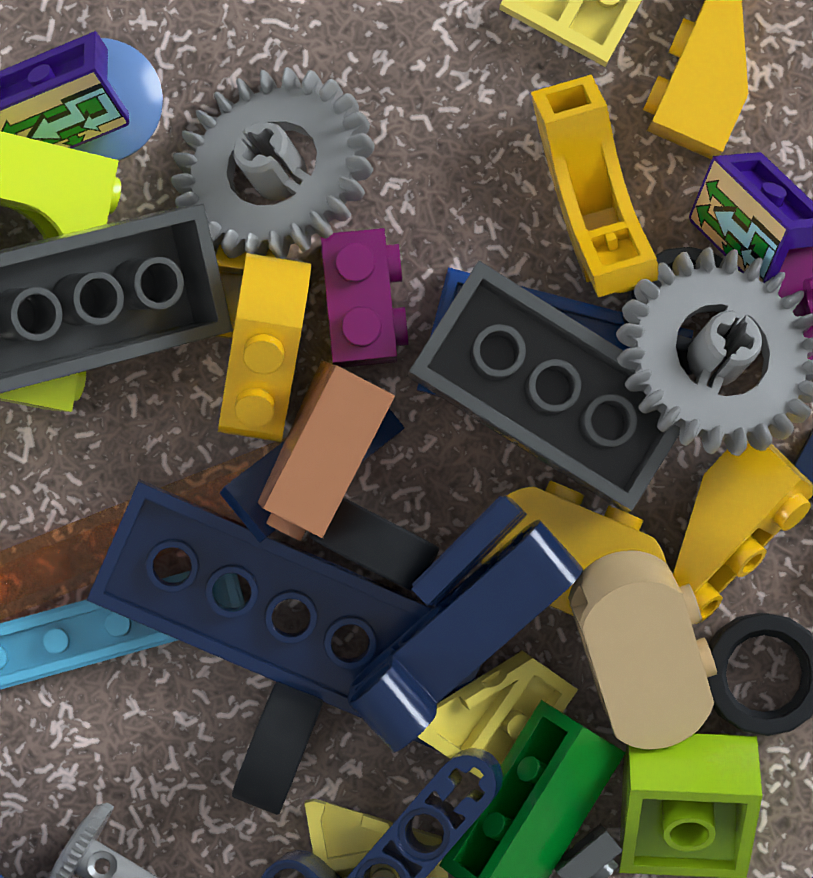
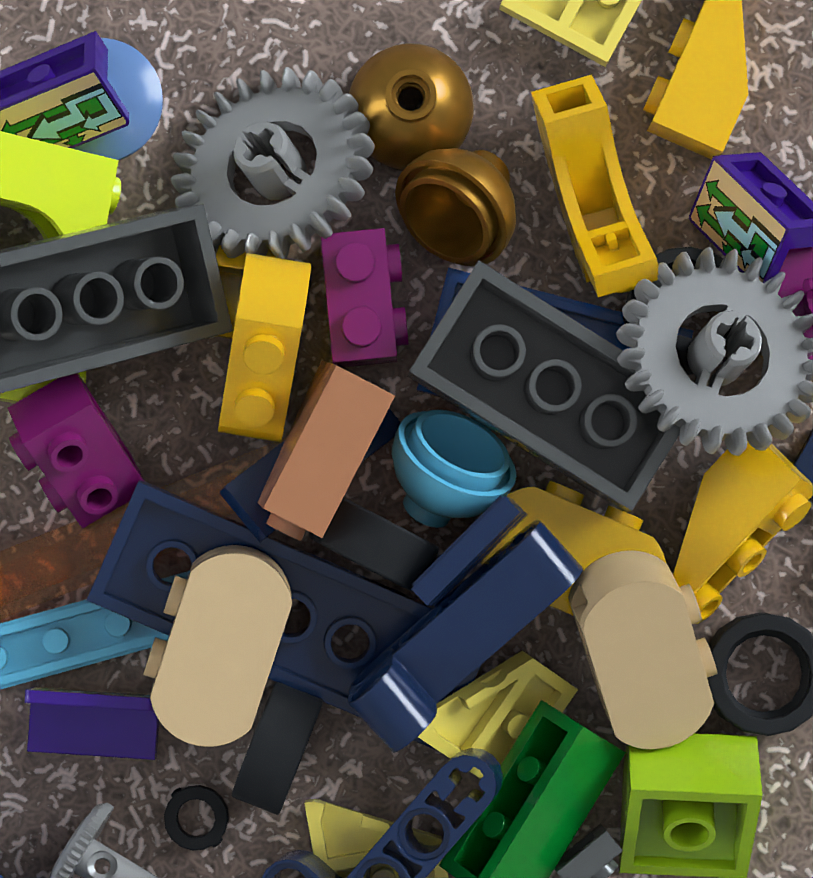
(75, 449): none -> magenta brick
(92, 723): none -> dark purple panel
(174, 829): none -> black piece
(219, 645): none -> tan brick
(406, 134): none -> pearl gold piece
(449, 466): none -> medium azure piece
(458, 204): none -> pearl gold piece

